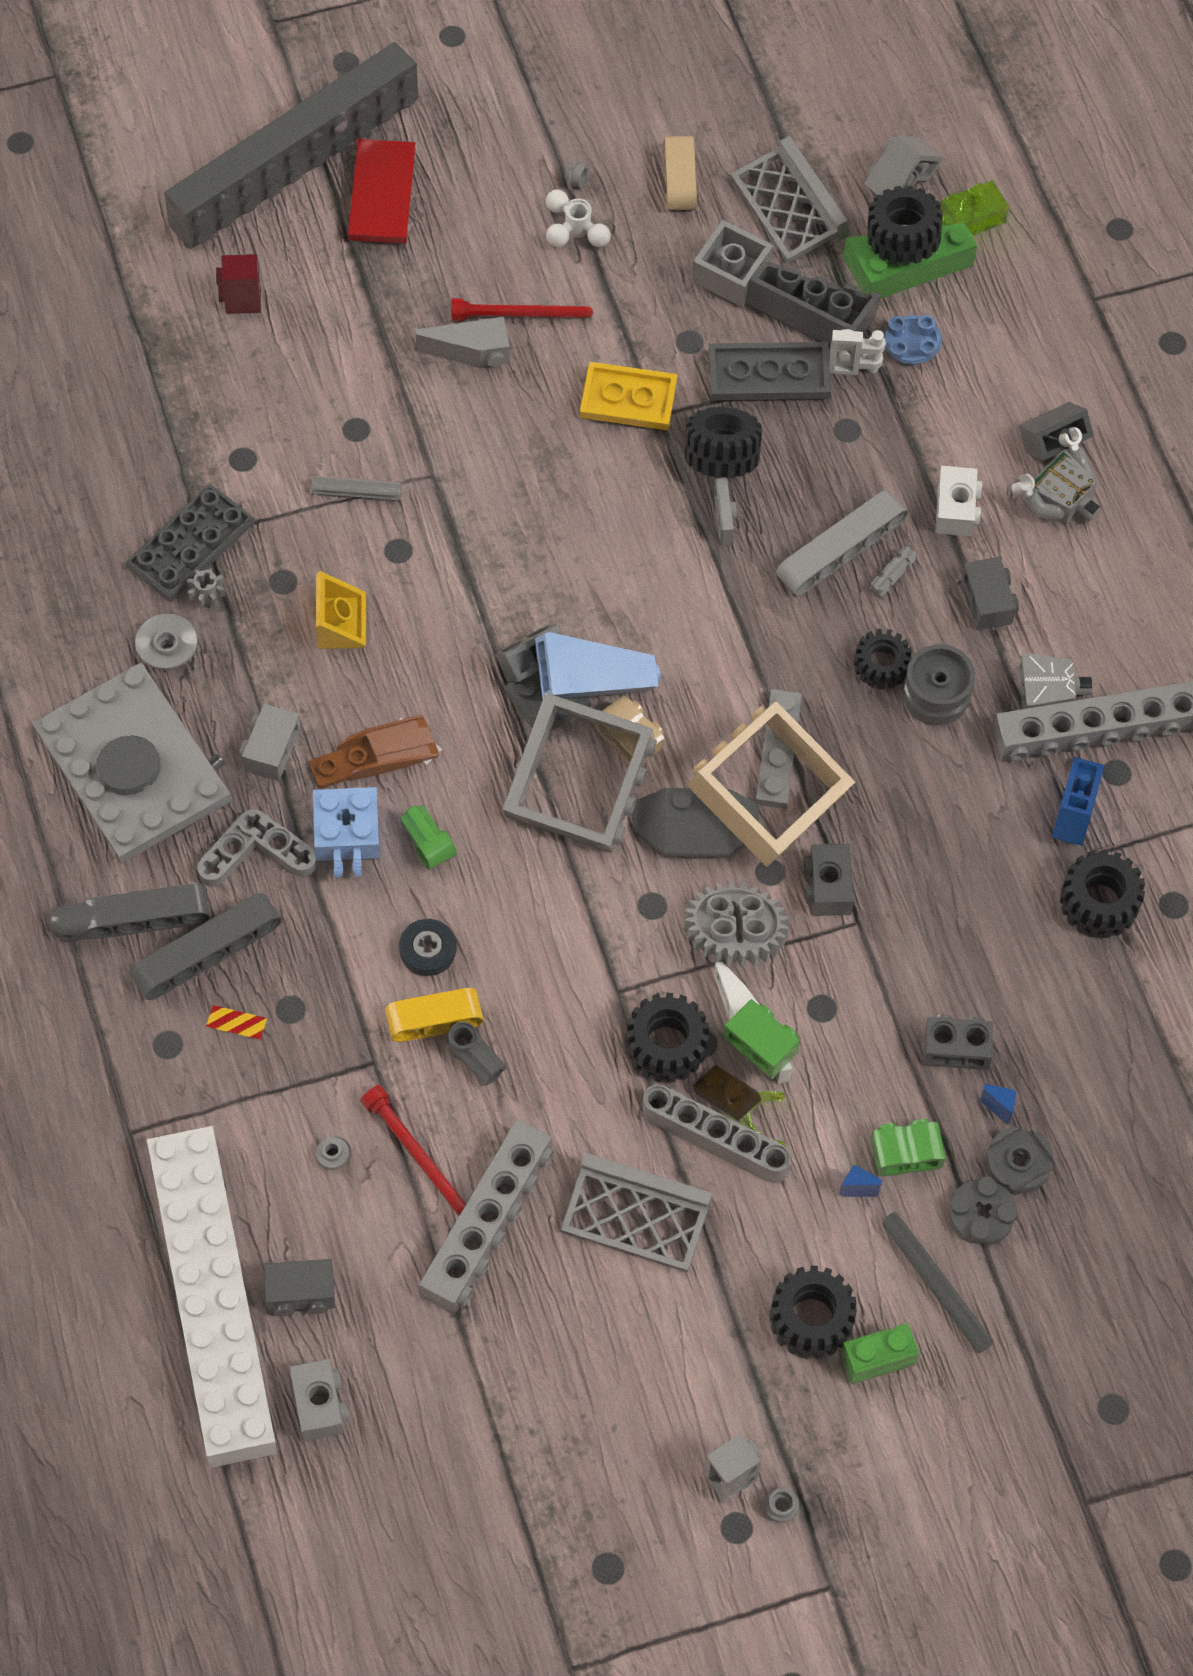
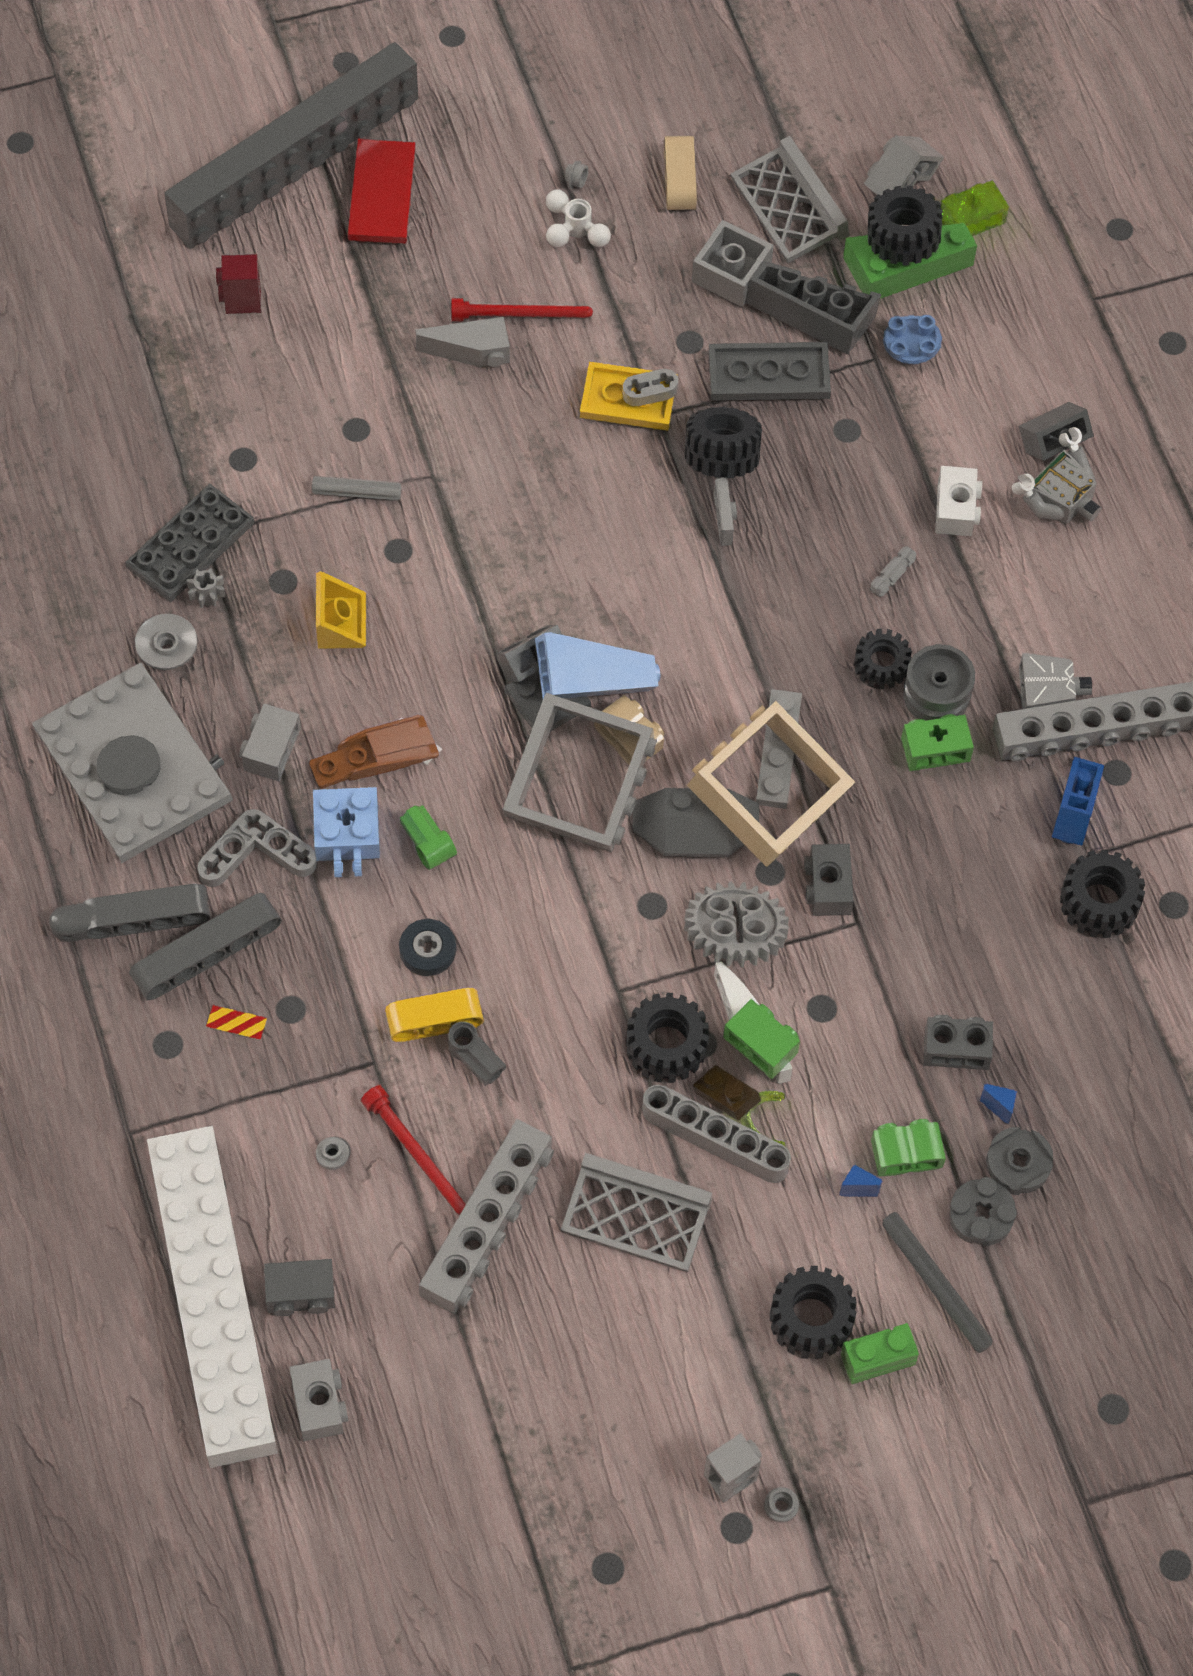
(650, 387): none -> light grey beam
(841, 542): light grey beam -> none
(853, 352): white plate -> none
(937, 742): none -> bright green brick
(989, 593): dark grey brick -> none

